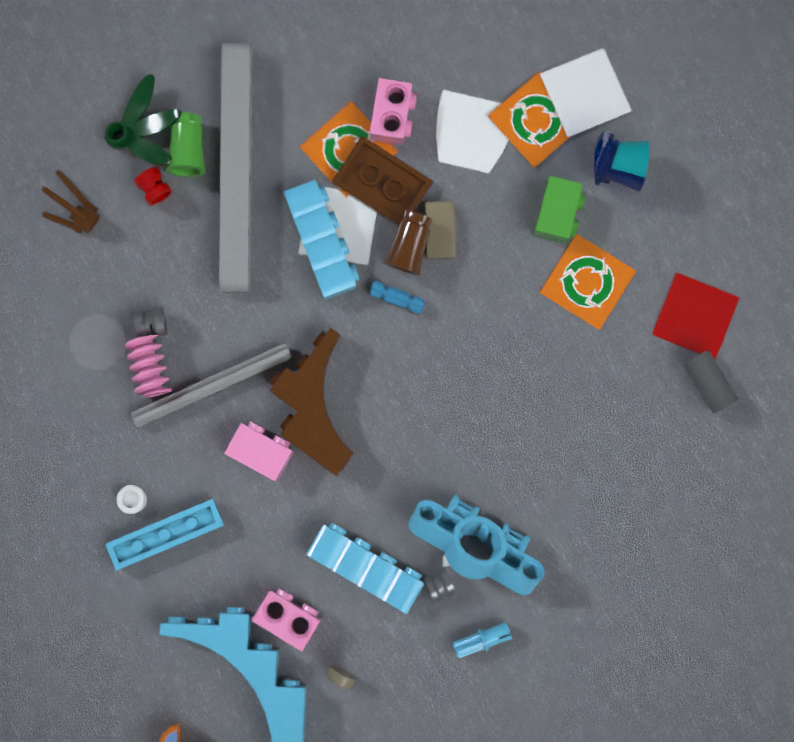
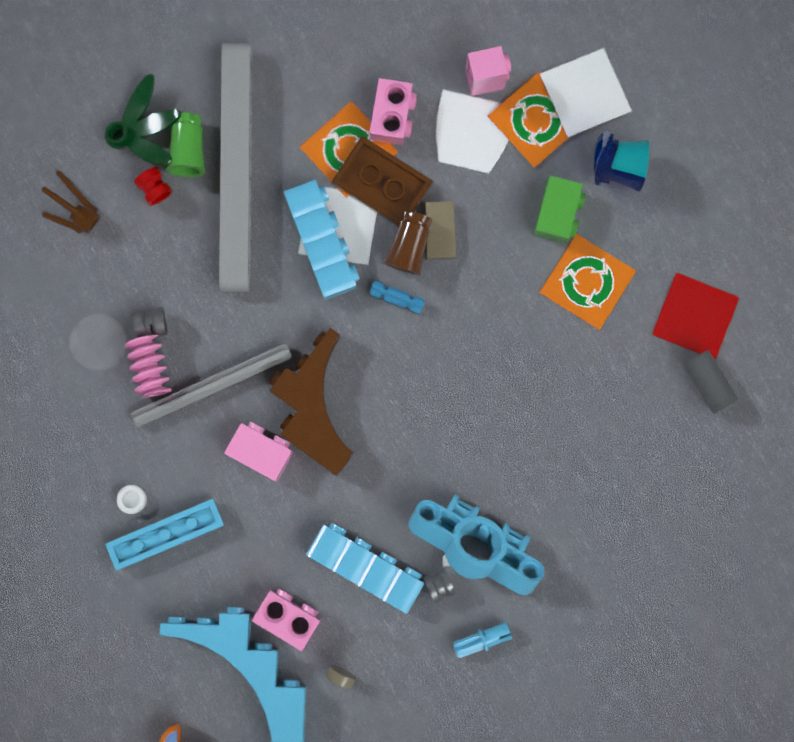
(487, 70): none -> bright pink brick

